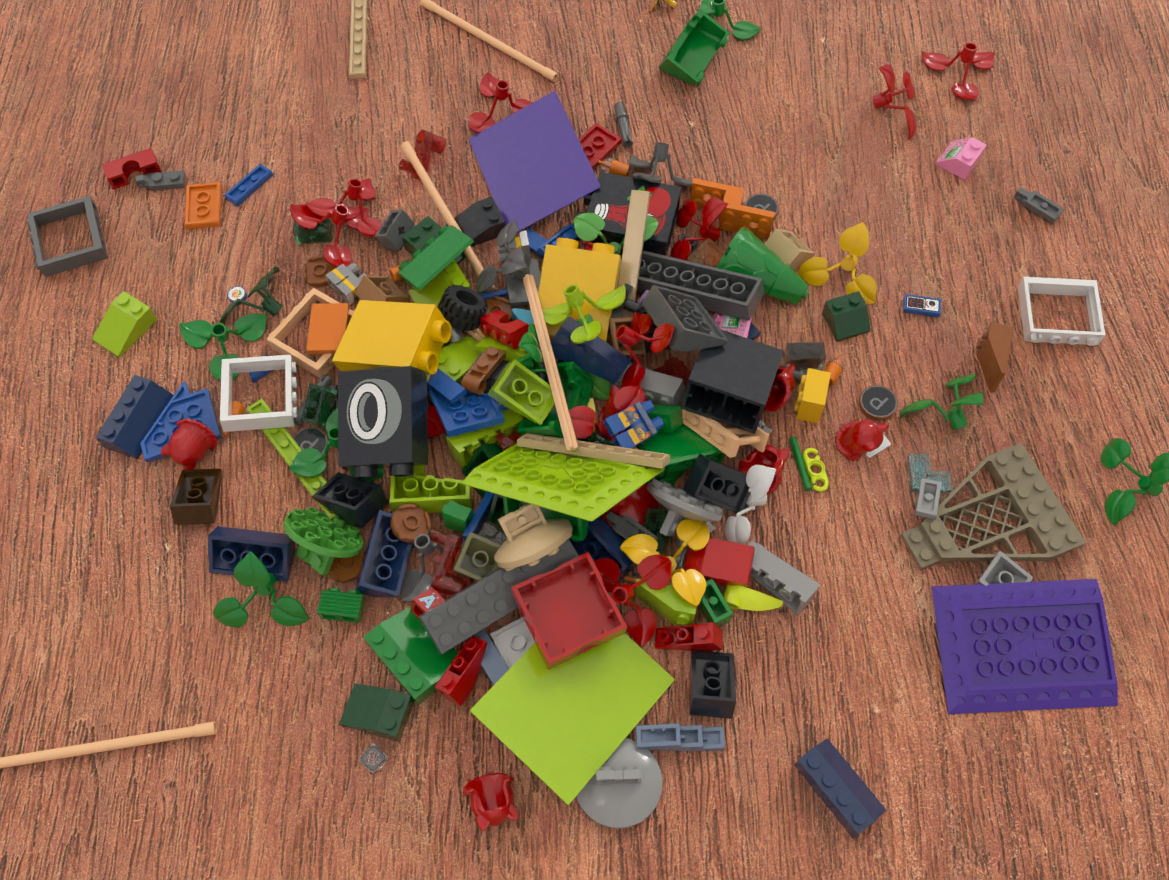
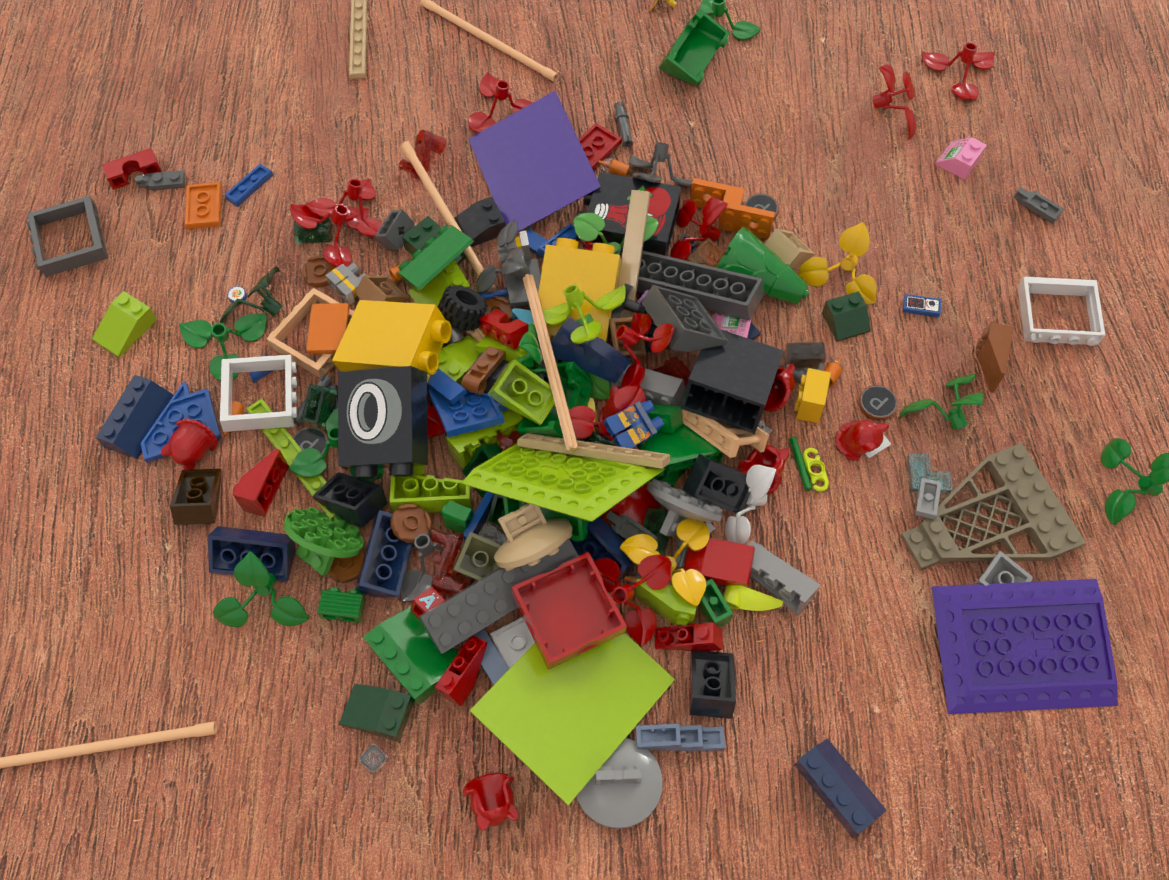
(261, 484): none -> red slope

